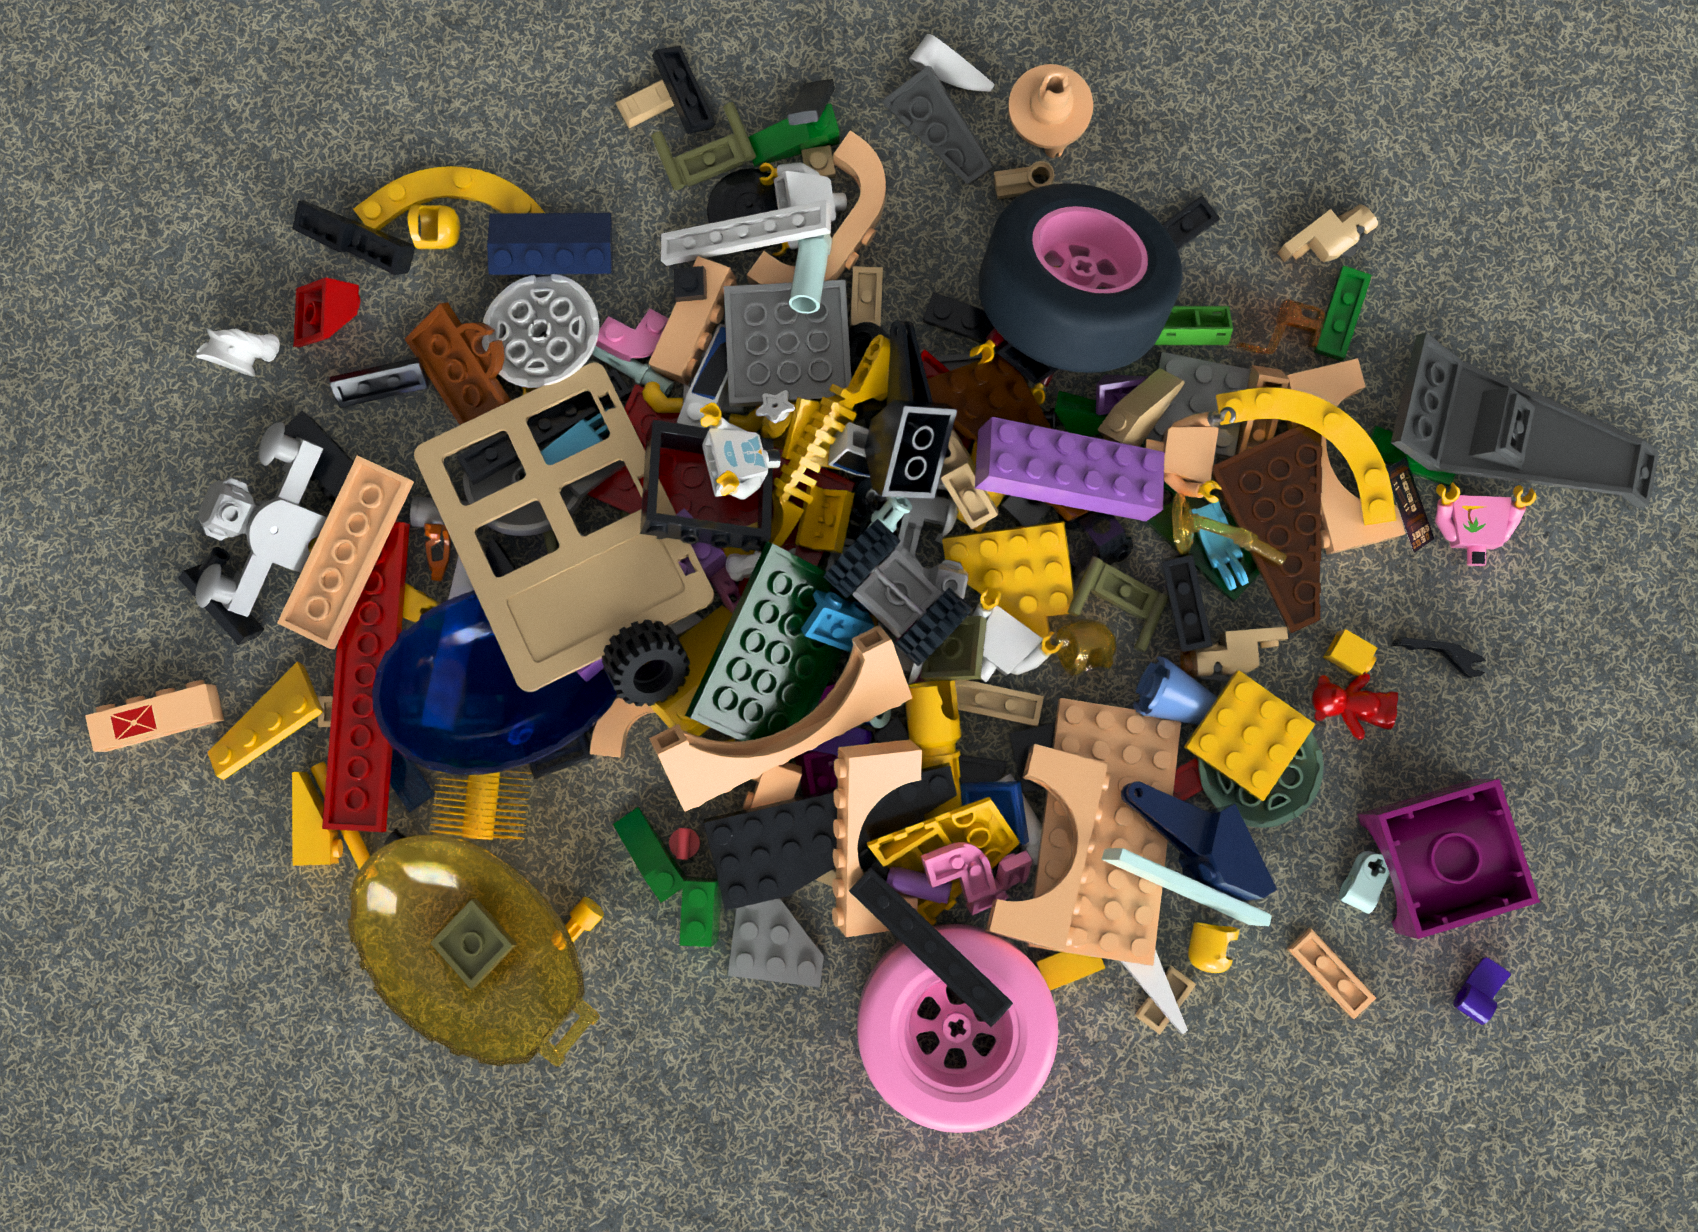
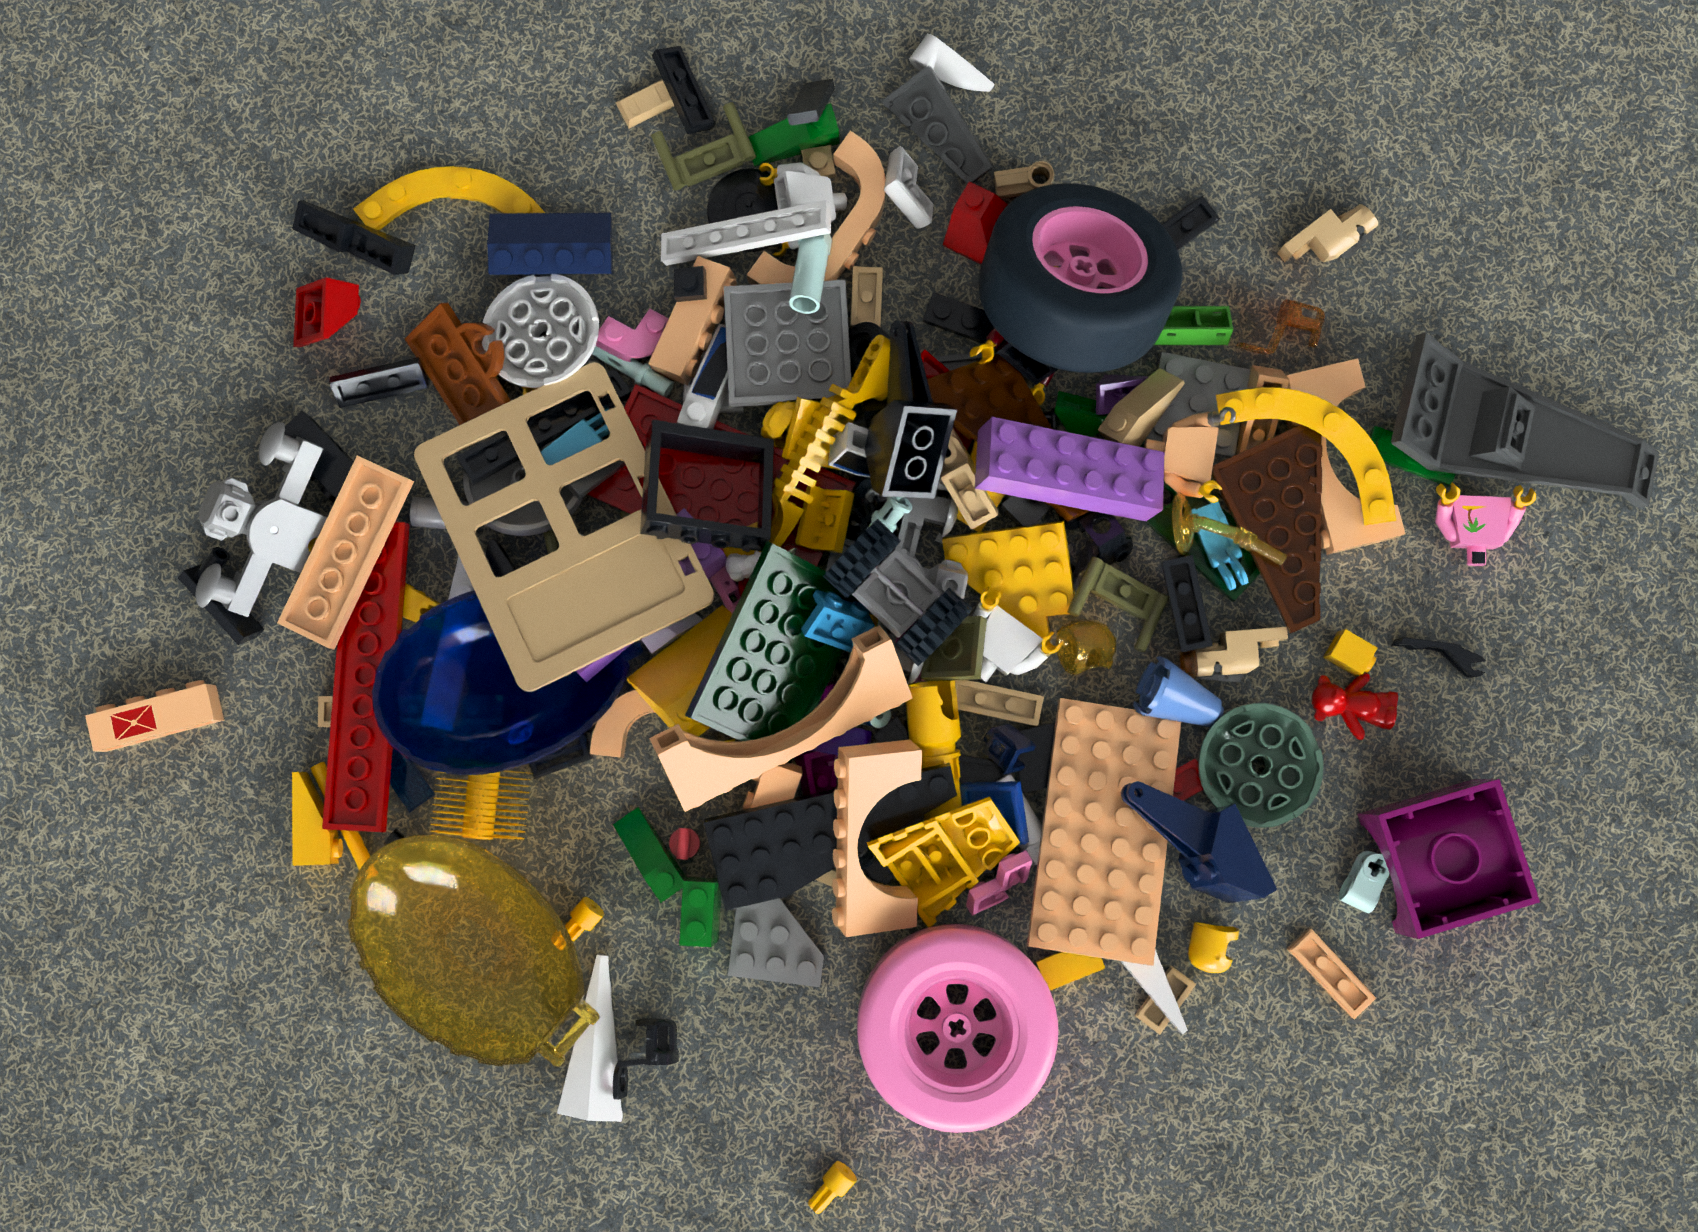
(238, 349): white piece -> none
(272, 718): yellow wing -> none
(434, 533): orange helmet -> none
(438, 226): yellow helmet -> none
(473, 943): olive plate -> none
(590, 1073): none -> white wedge
(639, 645): black tyre -> none
(655, 1054): none -> black piece
(658, 400): yellow arm -> none
(734, 456): white torso -> none
(750, 423): yellow arm -> none
(778, 413): white plate -> none
(836, 1183): none -> yellow piece
(903, 190): none -> white brick
(916, 884): medium lavender piece -> none
(931, 947): black tile -> none
(962, 862): bright pink plate -> none
(973, 222): none -> red slope
(1004, 747): none -> dark blue window
(1050, 107): light nougat piece -> none
(1078, 788): light nougat arch -> none
(1186, 886): light aqua tile -> none
(1249, 735): yellow plate -> none
(1343, 313): green plate -> none
(1410, 505): sticker -> none
(1479, 989): dark purple panel -> none

